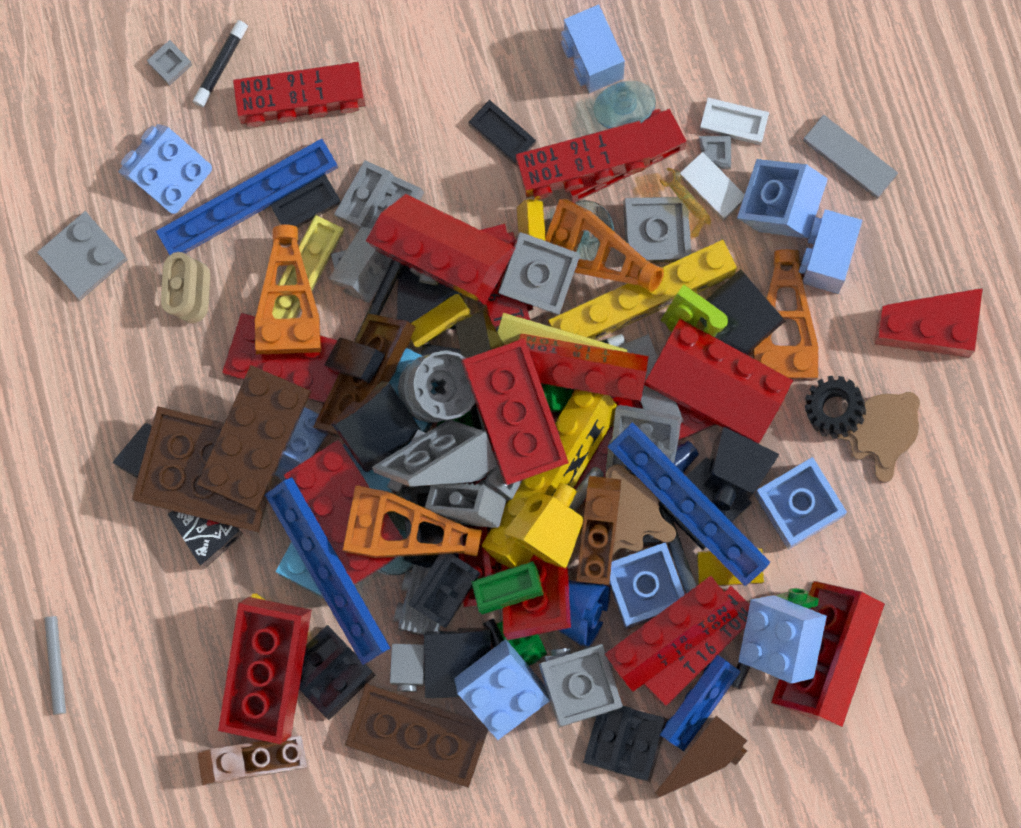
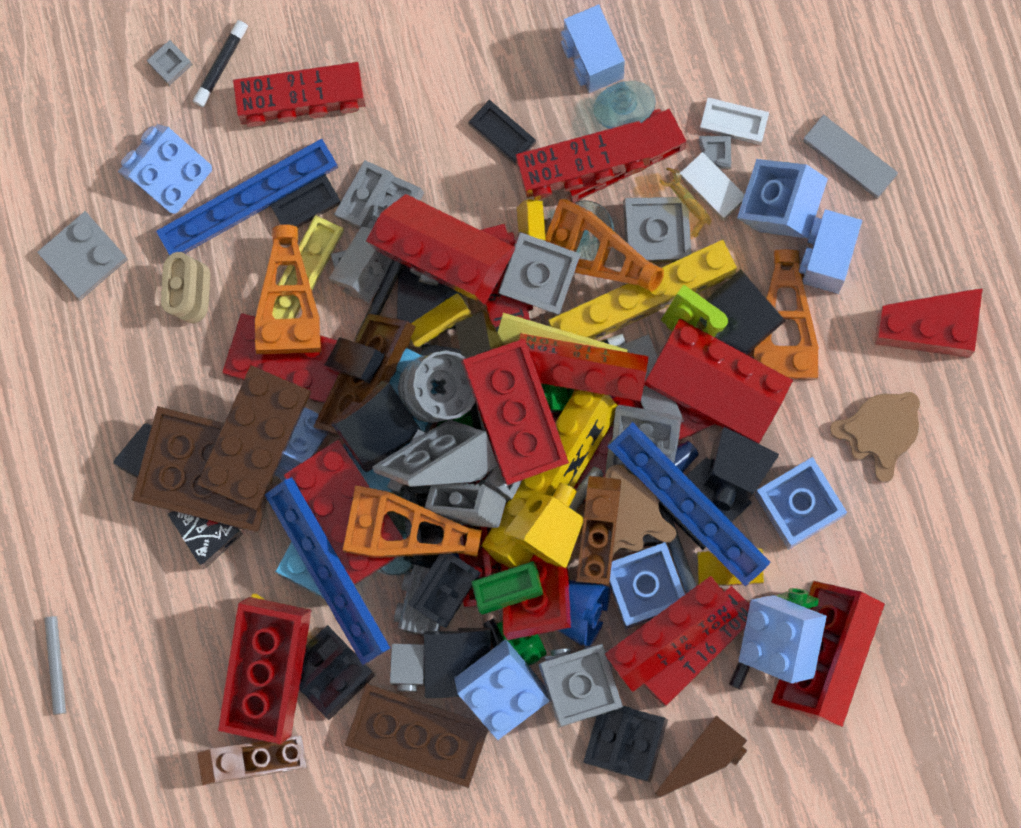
(700, 703): blue plate -> none
(845, 422): black tyre -> none

